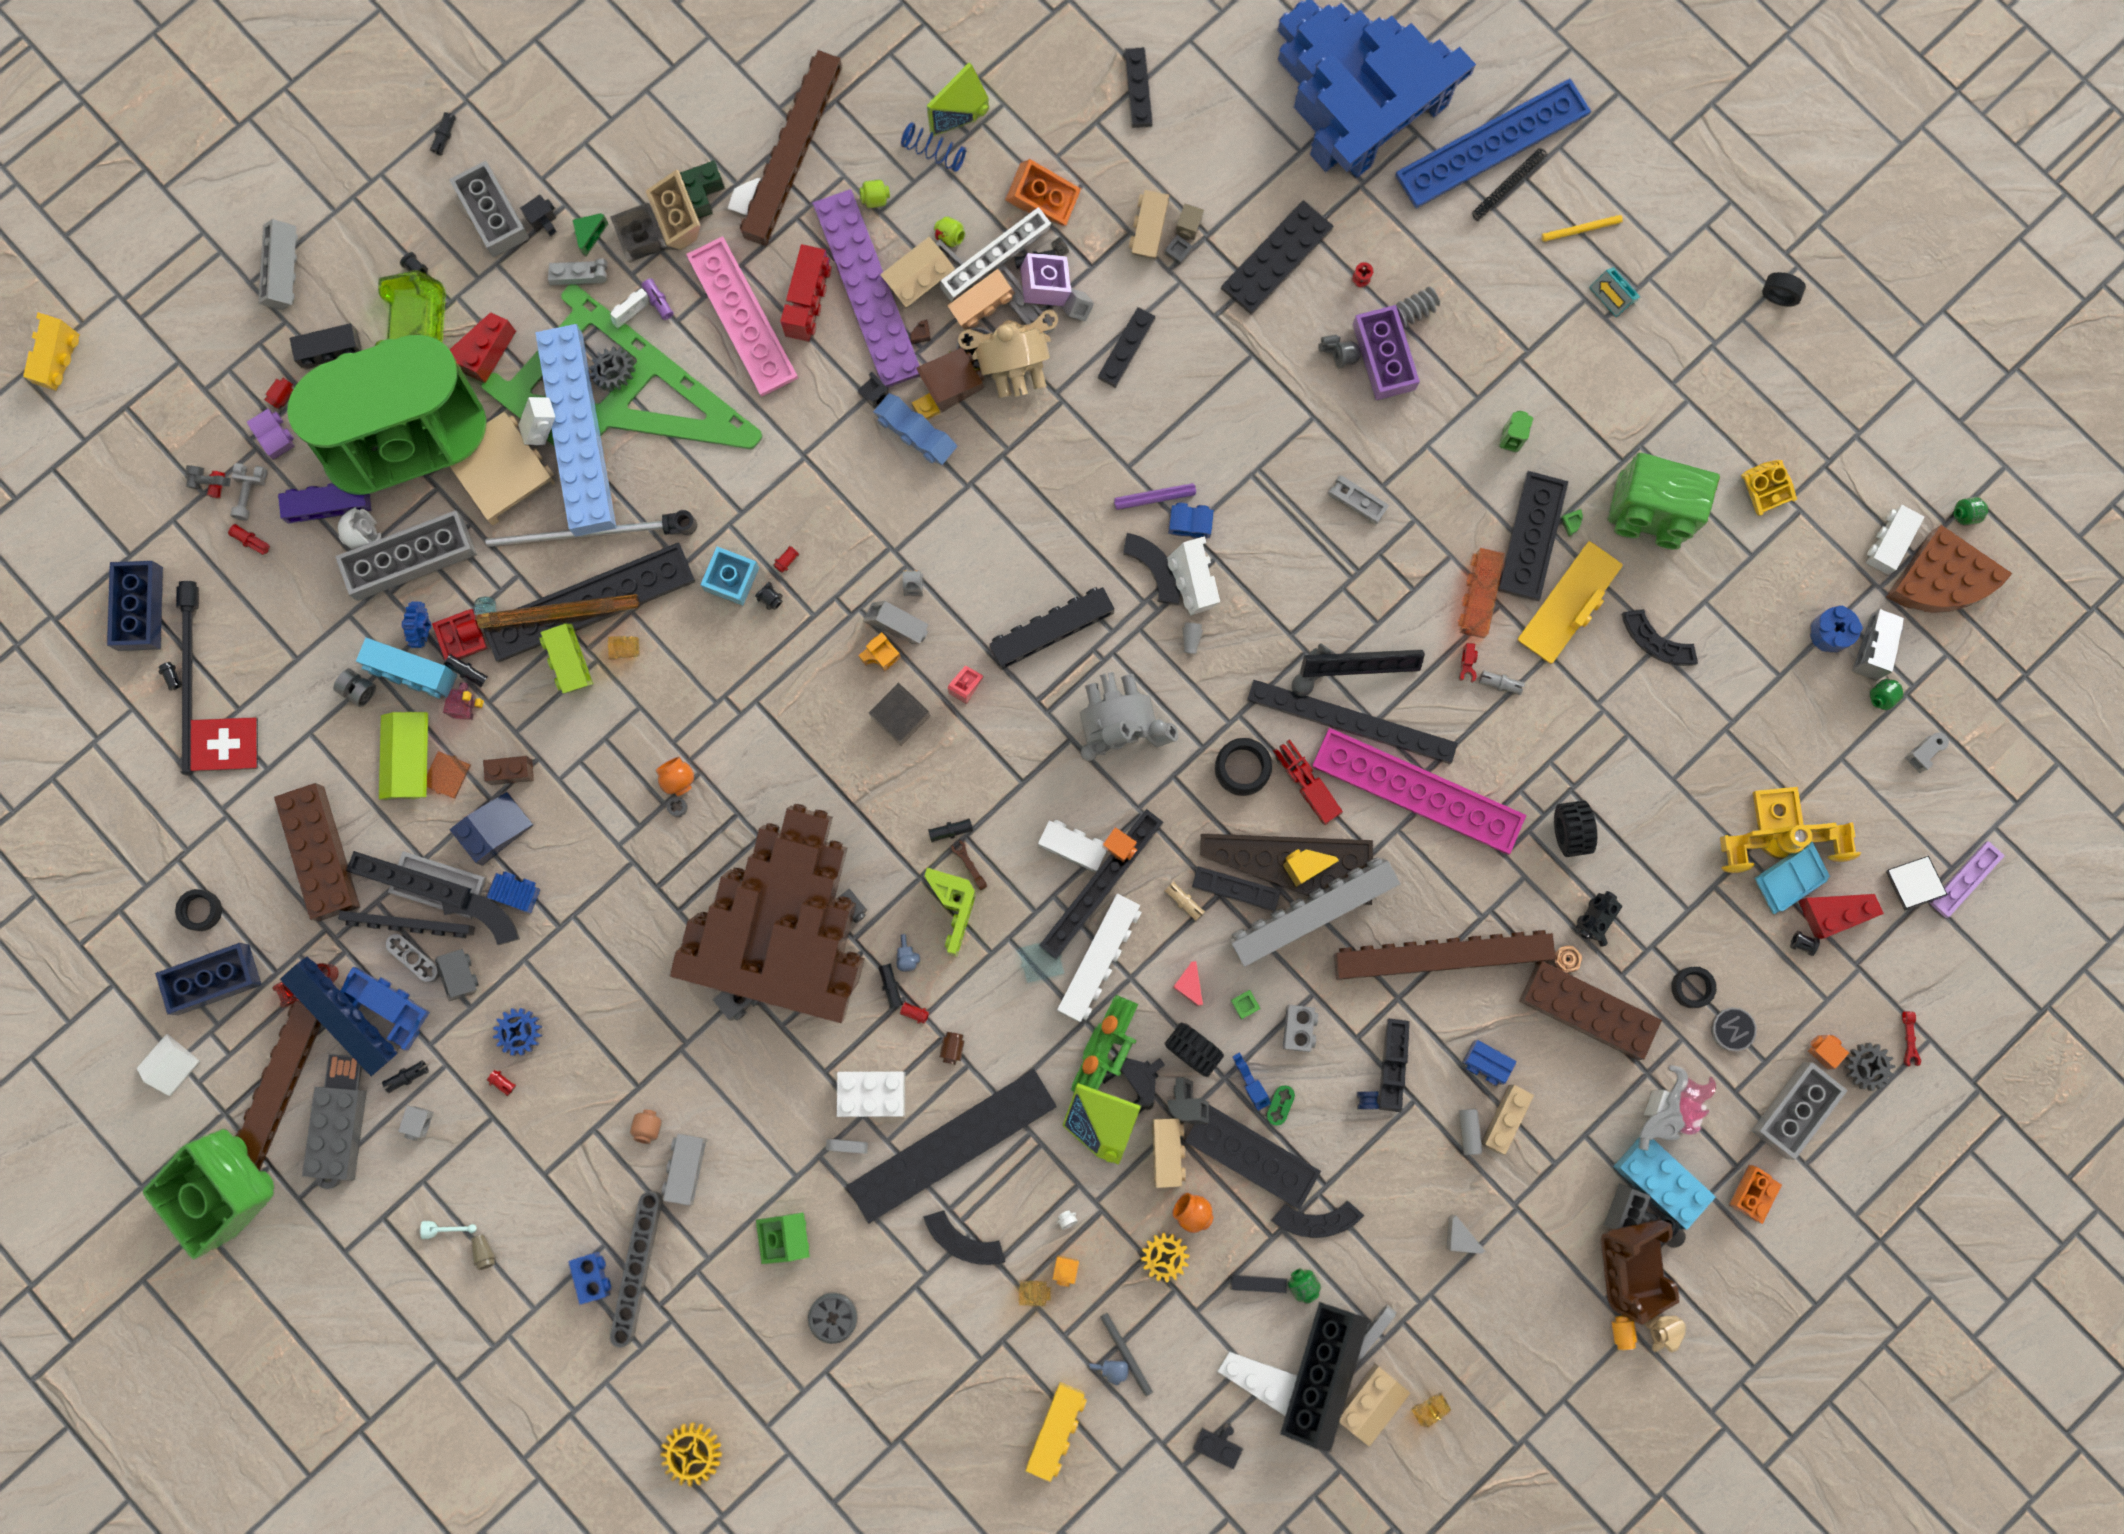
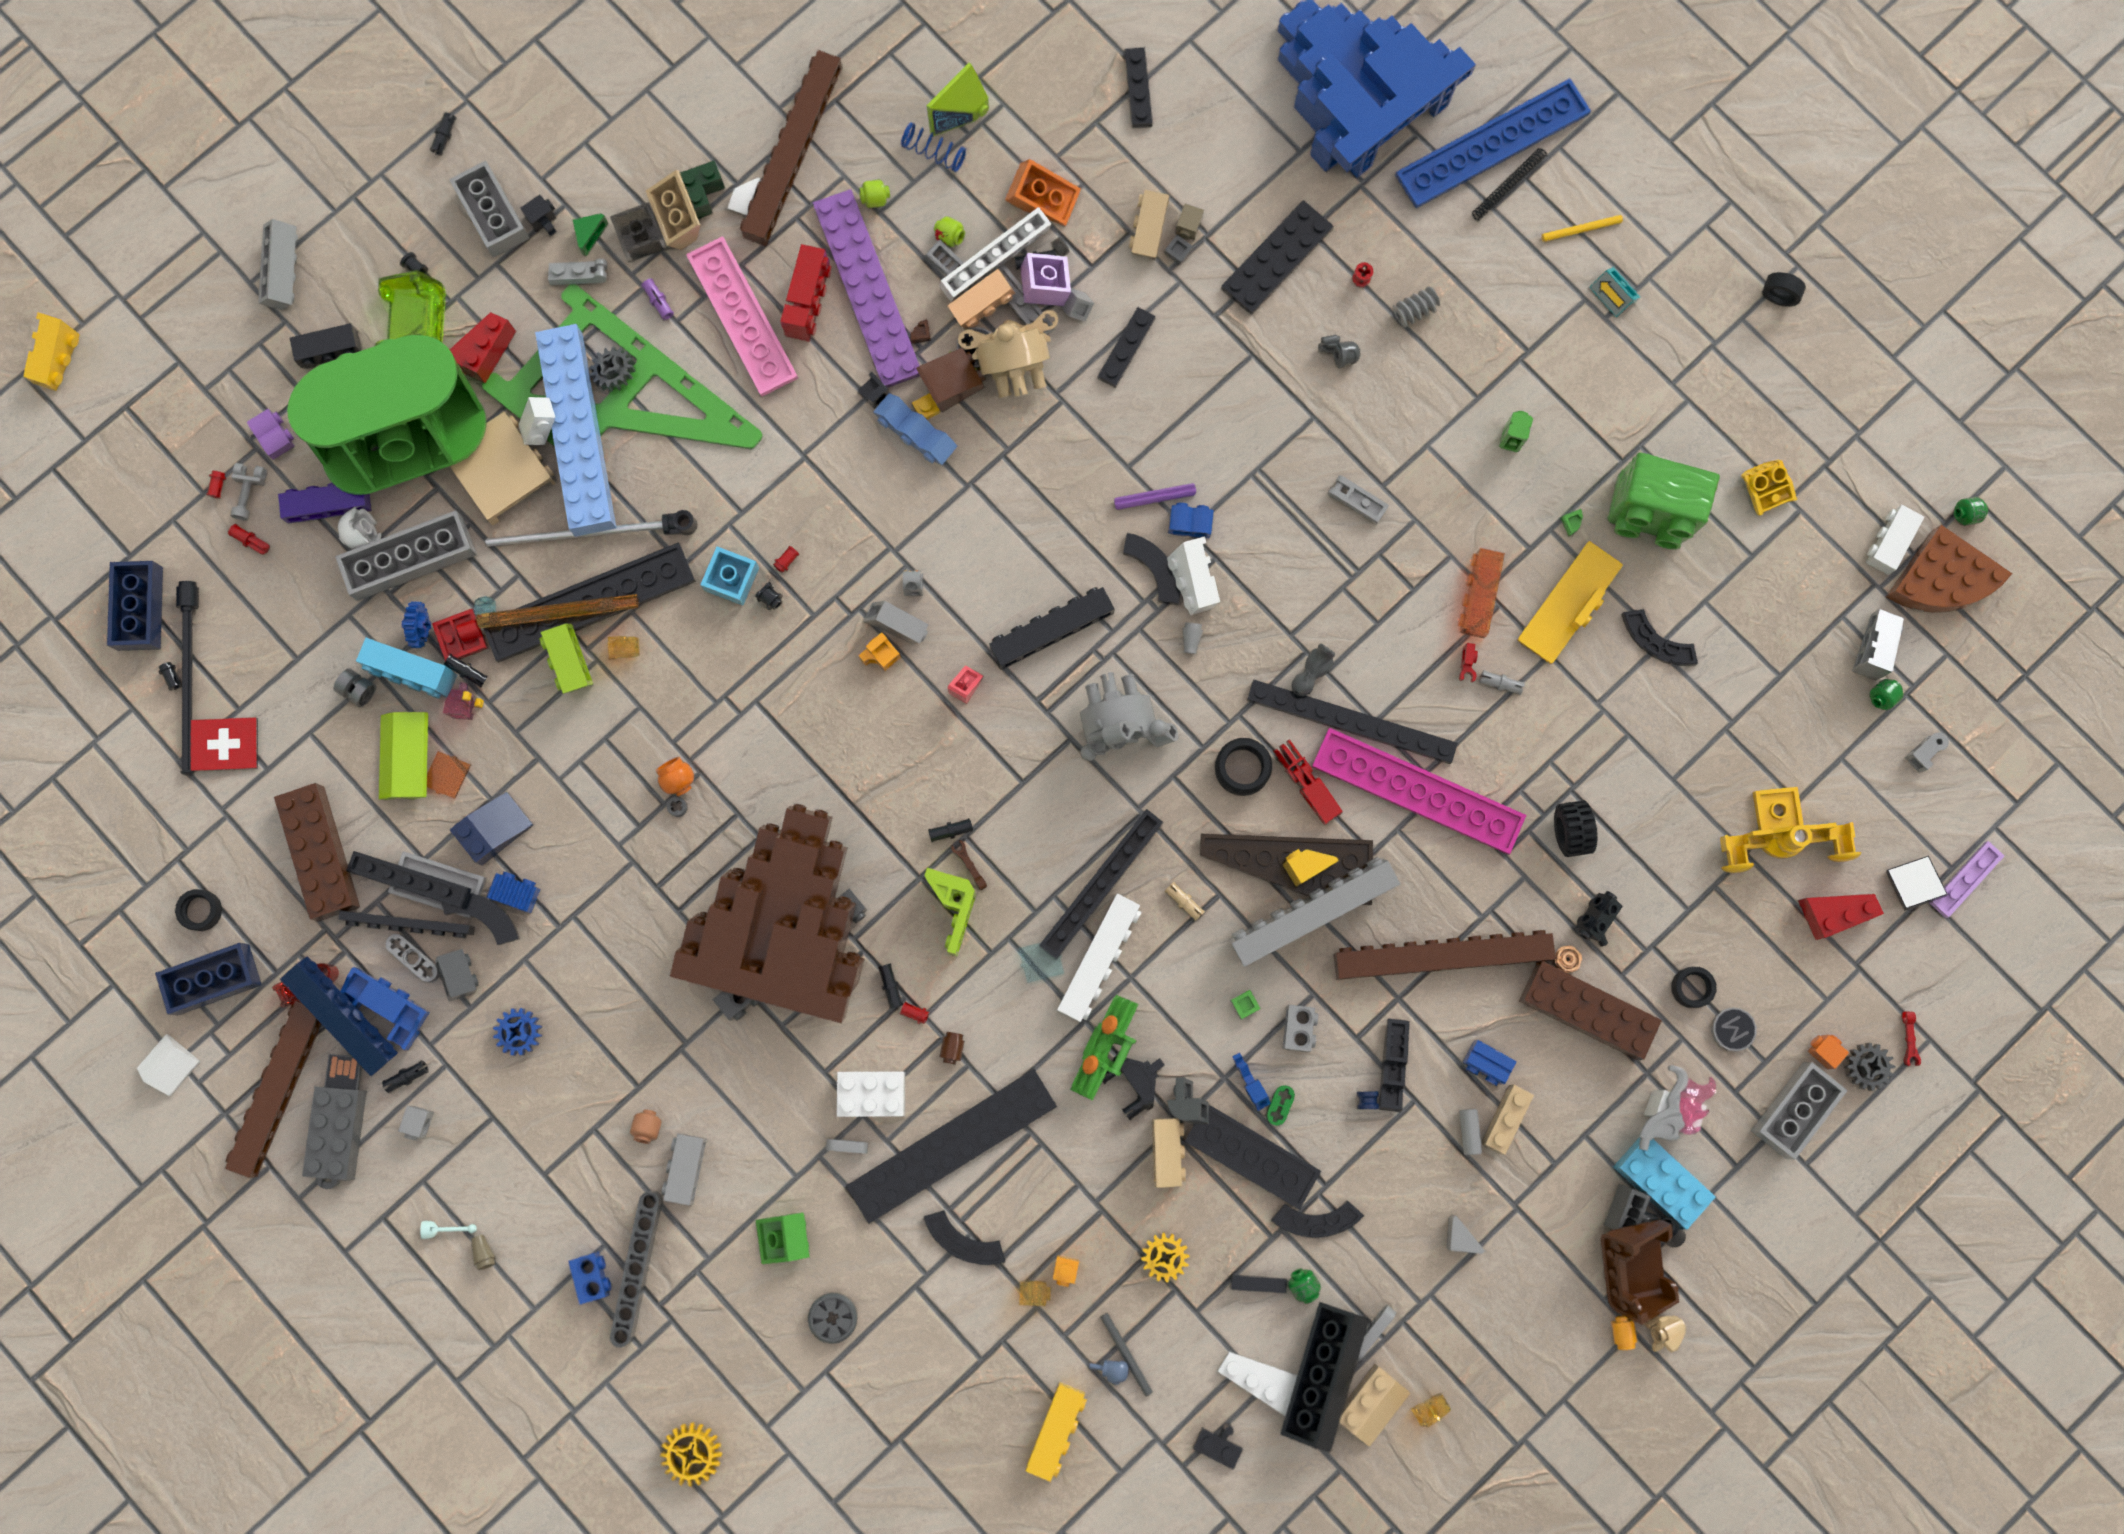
(195, 478): dark grey brick -> none
(209, 1192): bright green brick -> none
(279, 393): red brick -> none
(501, 1082): red pin -> none
(508, 770): reddish brown brick -> none
(625, 311): white plate -> none
(899, 714): clear smoke brick -> none
(906, 958): sand blue piece -> none
(917, 272): tan slope -> none
(1067, 1220): white plate -> none
(1072, 845): white brick -> none
(1101, 1122): lime slope -> none
(1120, 845): orange brick -> none
(1189, 984): coral slope -> none
(1193, 1213): orange piece -> none
(1194, 1049): black tyre -> none
(1236, 888): black plate -> none
(1362, 663): black tile -> none
(1385, 352): medium lavender brick -> none
(1533, 536): black plate -> none
(1755, 1194): orange brick -> none
(1792, 878): medium azure piece -> none
(1805, 943): black bush -> none
(1846, 625): blue brick -> none

